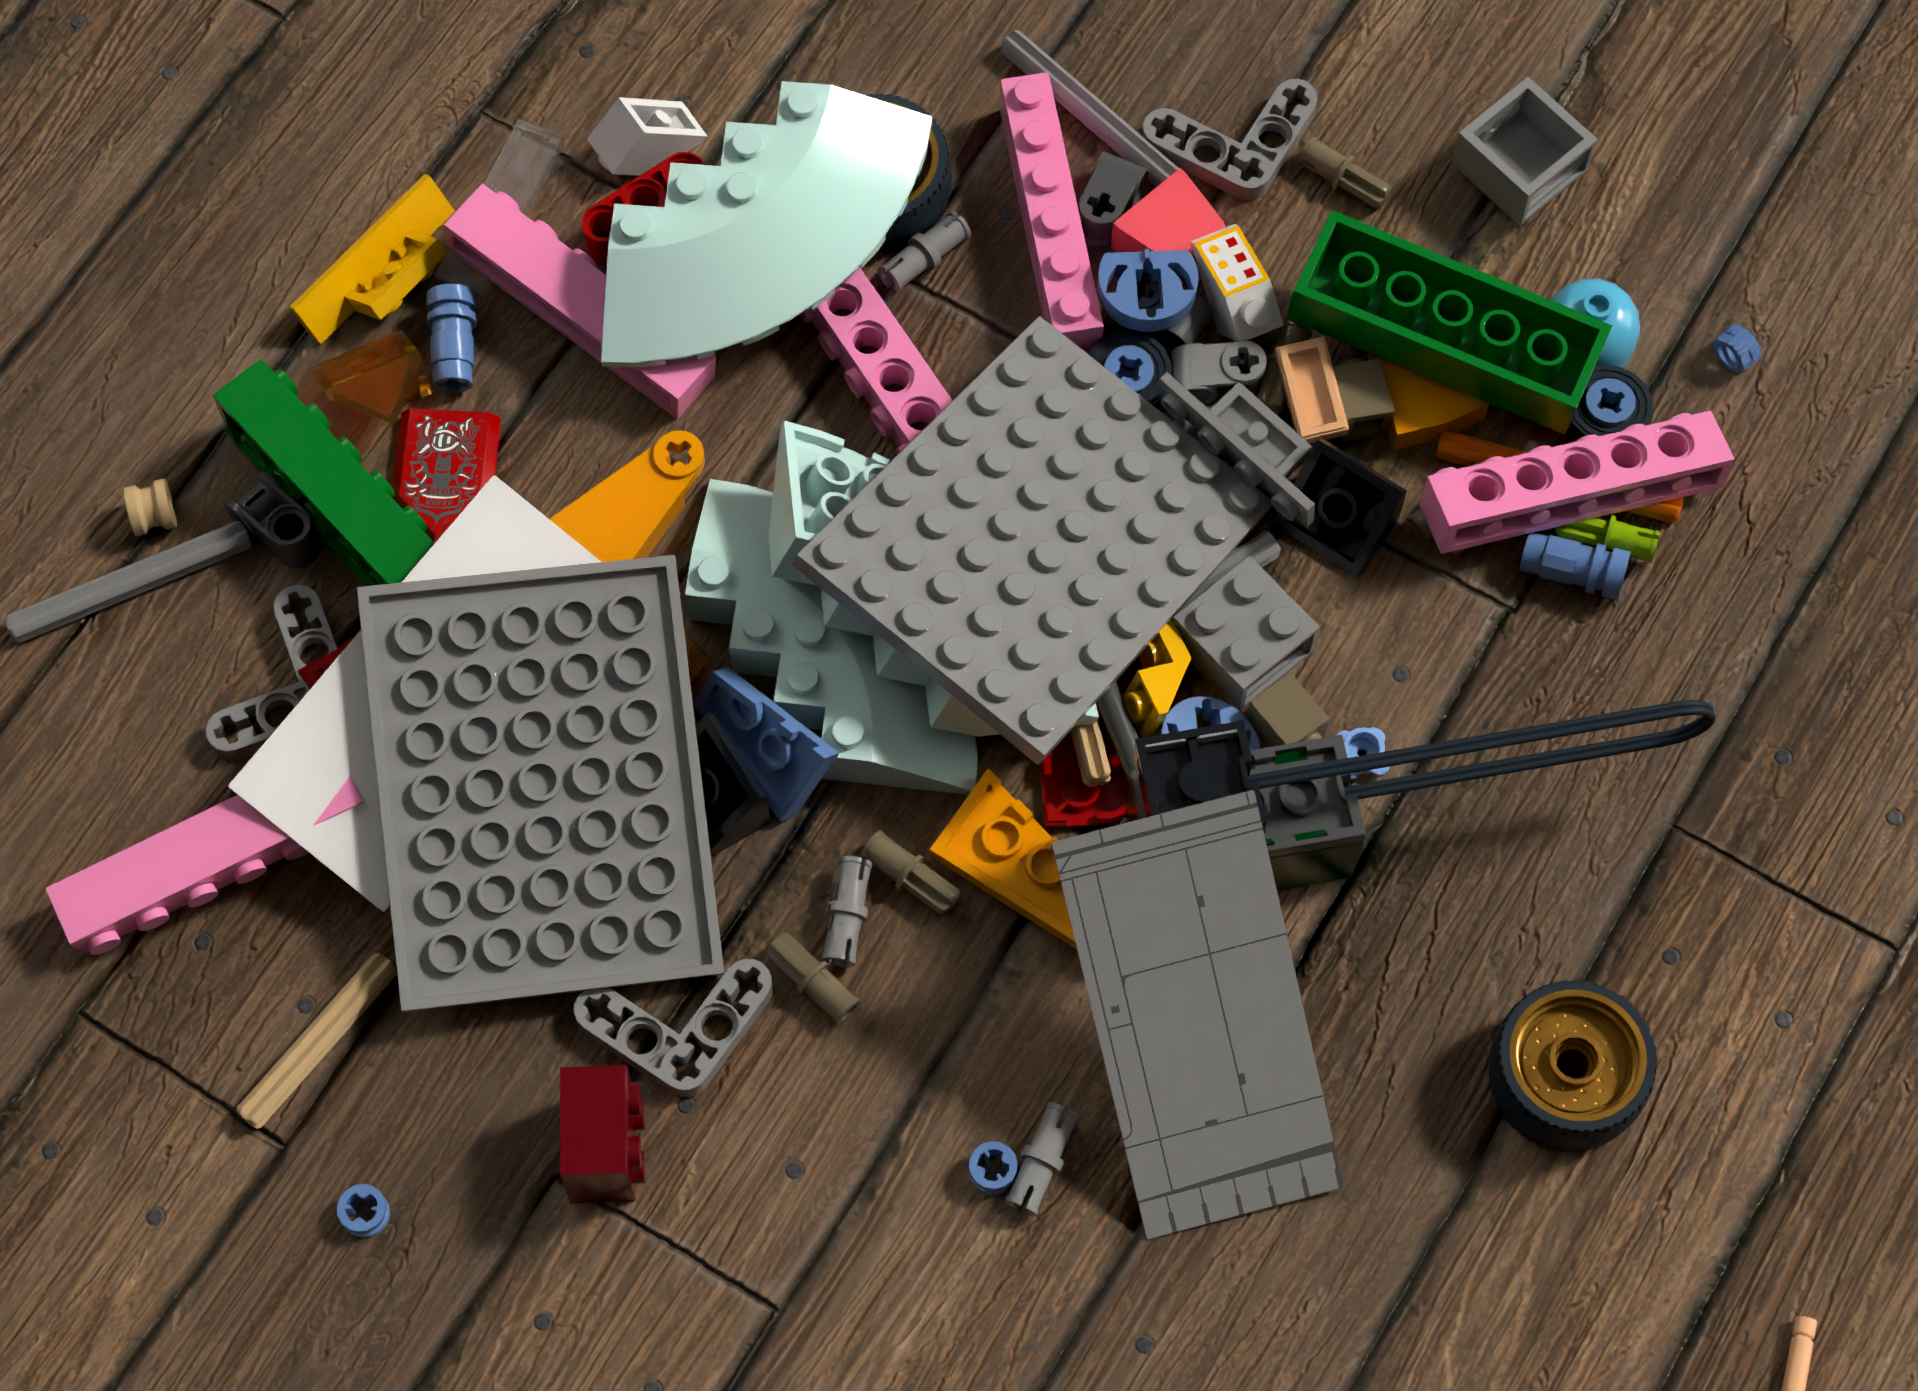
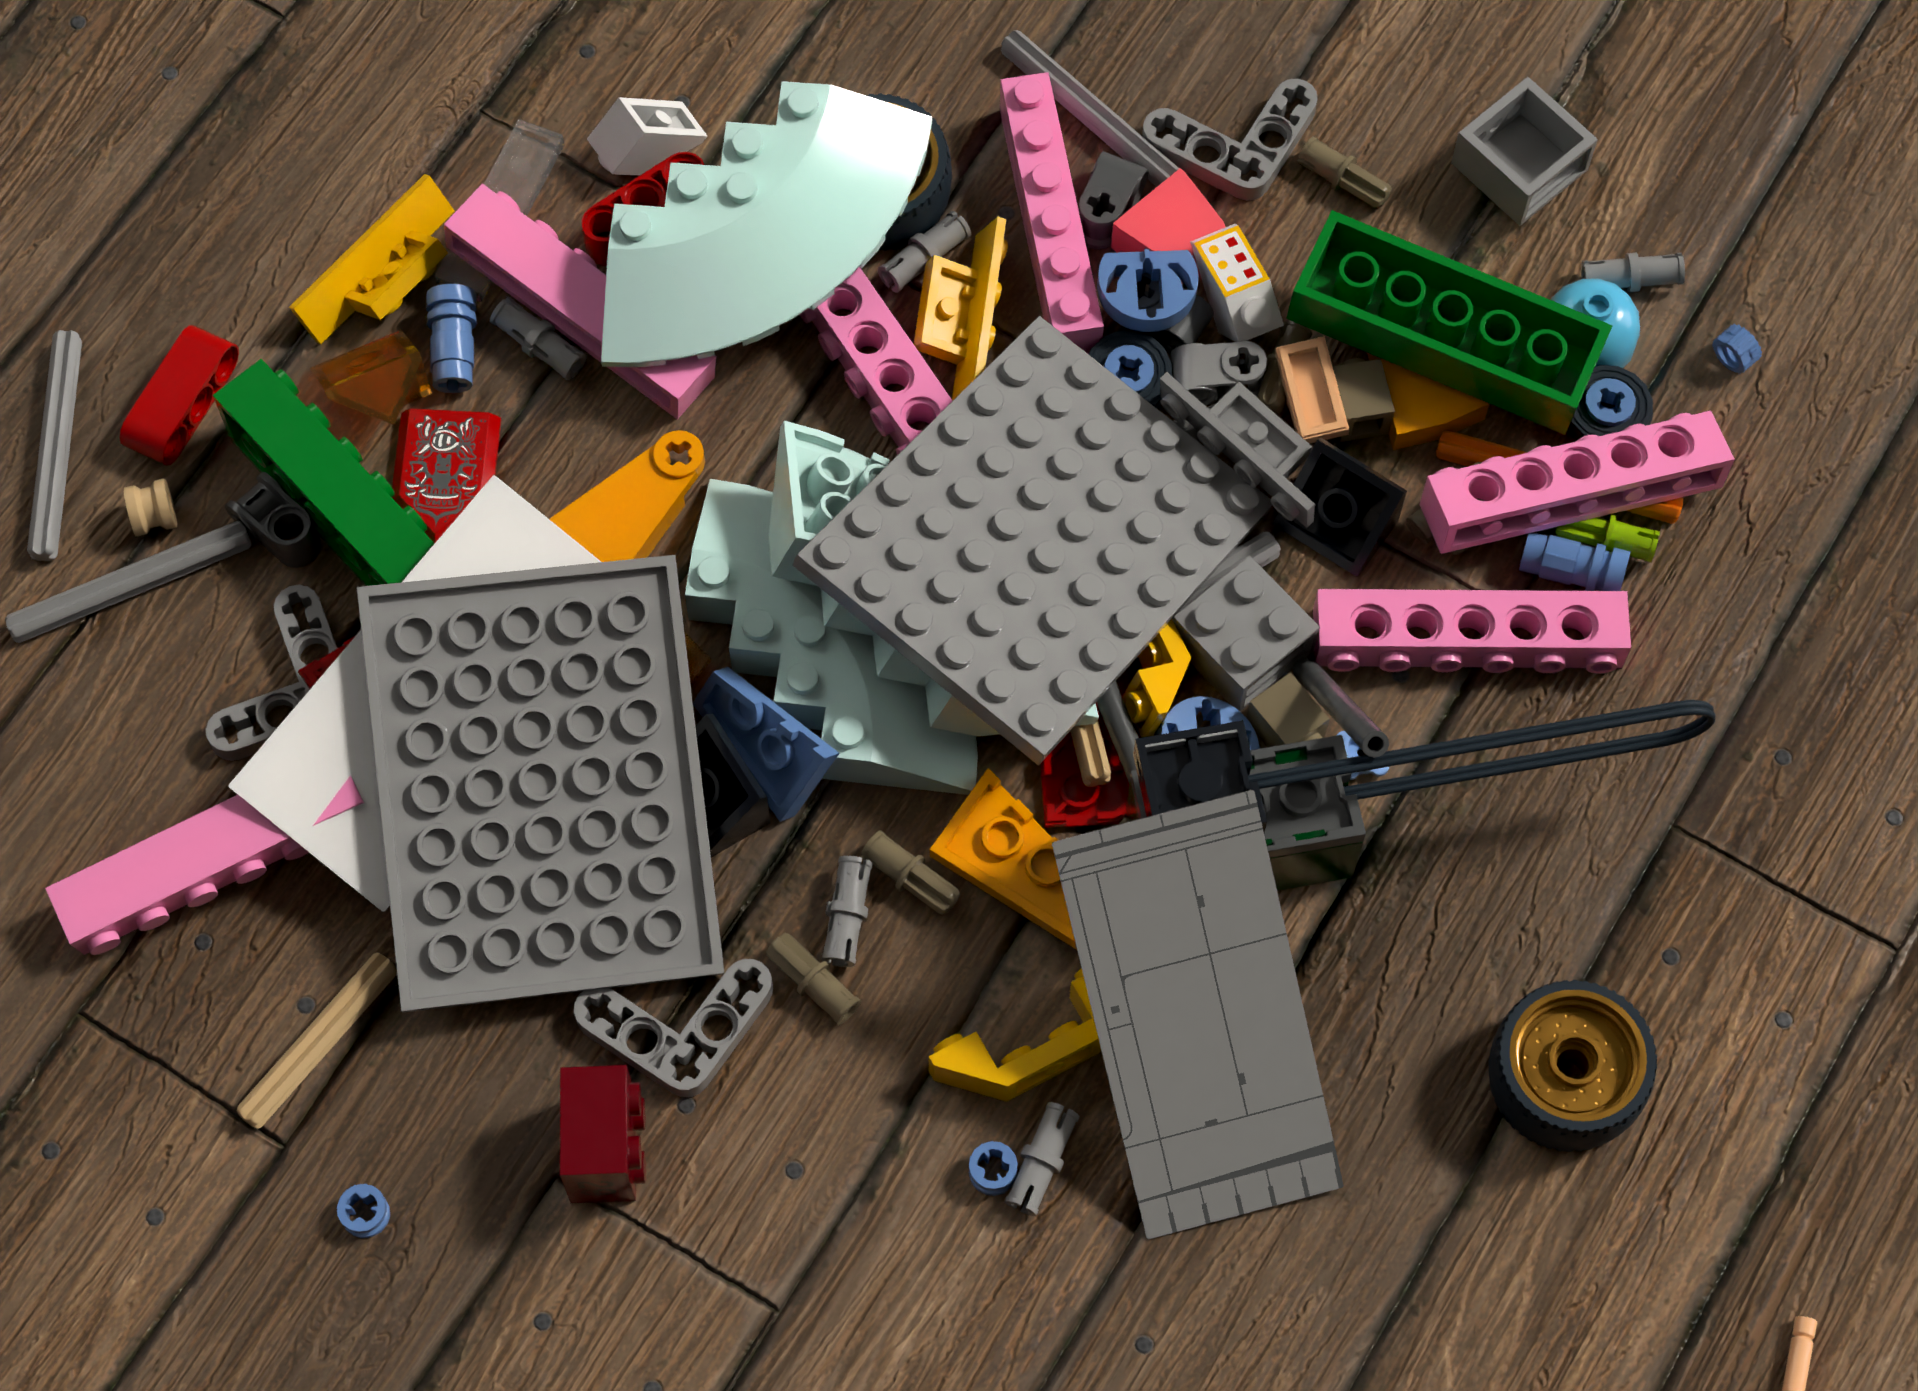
(54, 446): none -> light grey axle
(179, 395): none -> red beam
(538, 338): none -> light grey pin
(960, 304): none -> yellow bracket
(970, 1067): none -> yellow slope
(1341, 707): none -> dark grey piece
(1596, 614): none -> bright pink brick
(1637, 271): none -> light grey pin

